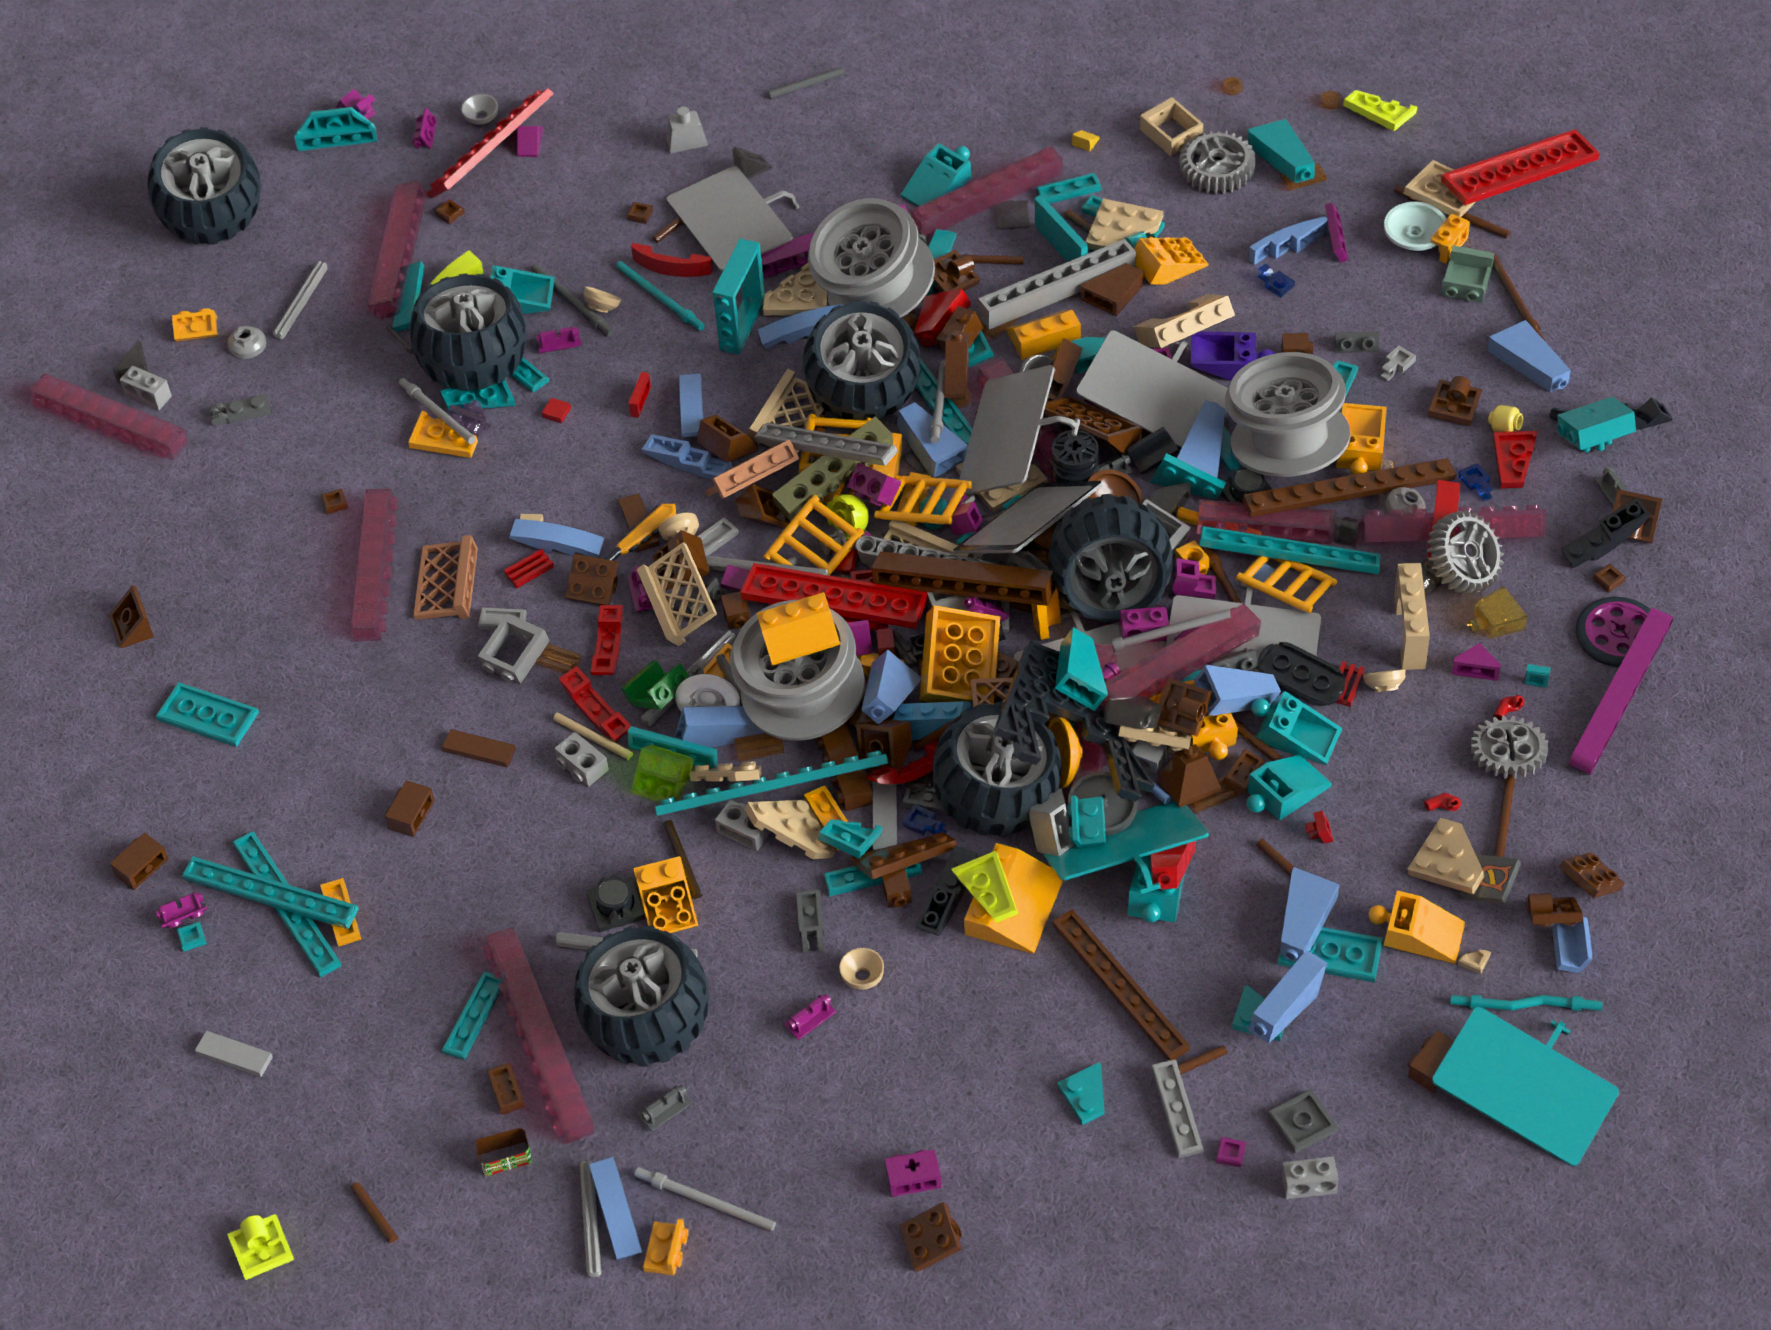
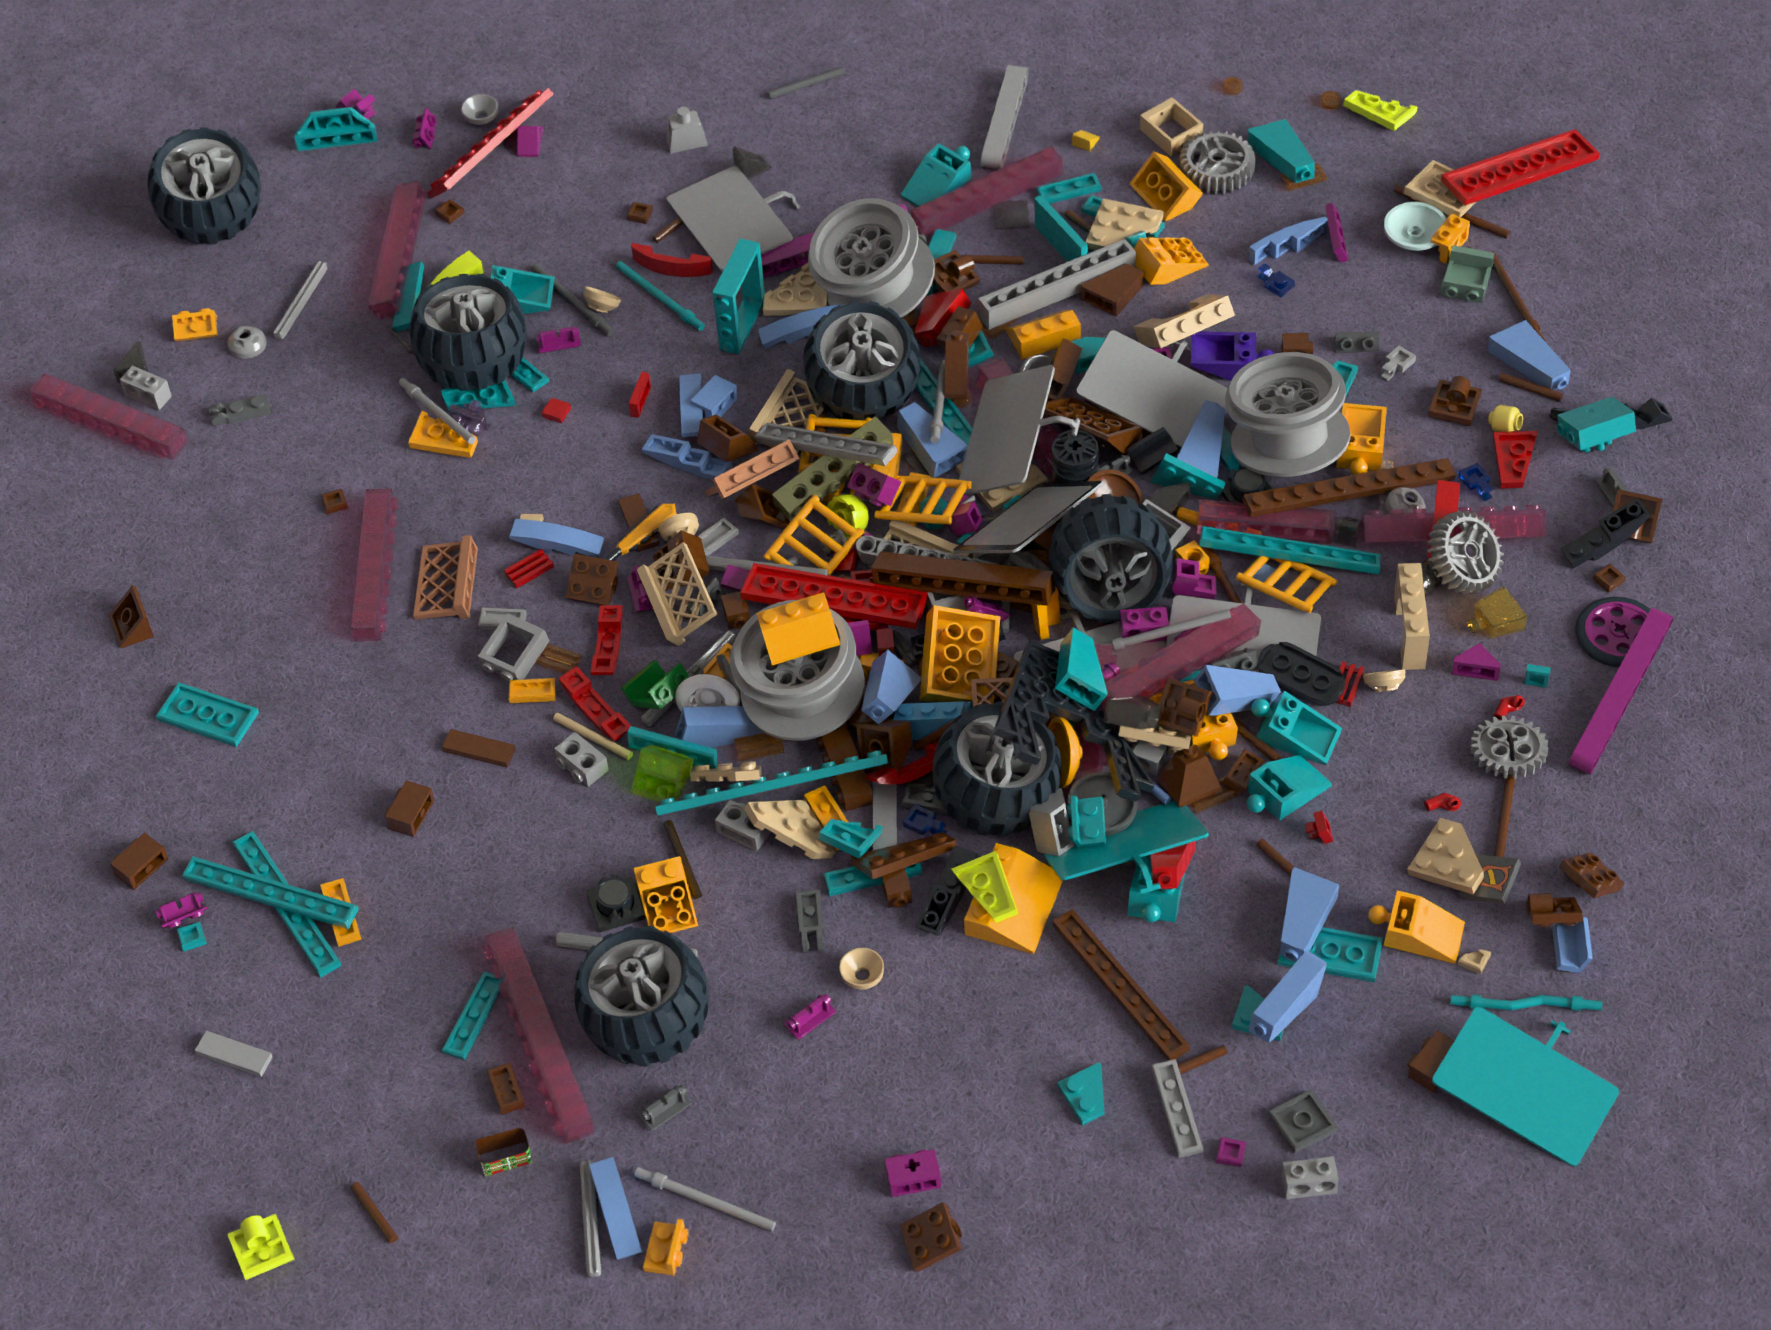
(532, 690): none -> light orange plate
(716, 396): none -> medium blue panel
(1004, 117): none -> light grey beam
(1165, 186): none -> light orange slope
(1531, 387): none -> reddish brown bar

